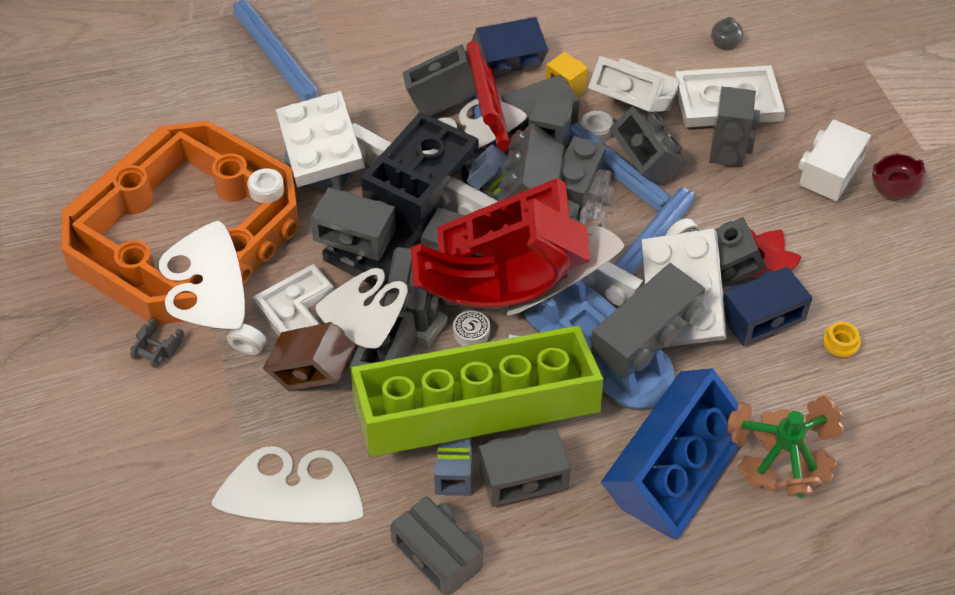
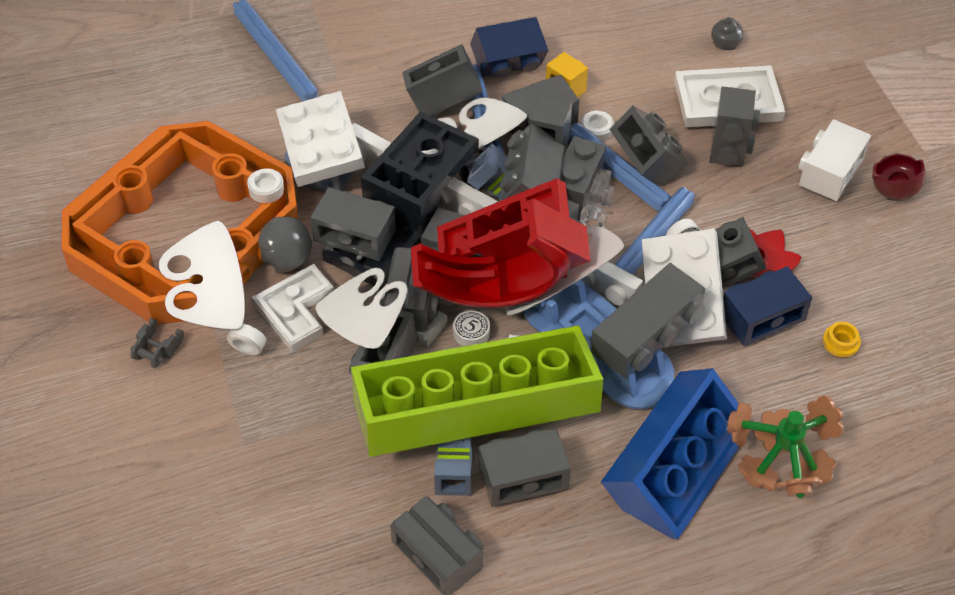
(271, 498): white piece -> none
(284, 243): none -> dark grey hair
(310, 356): reddish brown brick -> none
(488, 96): red bar -> none
(634, 84): white panel -> none

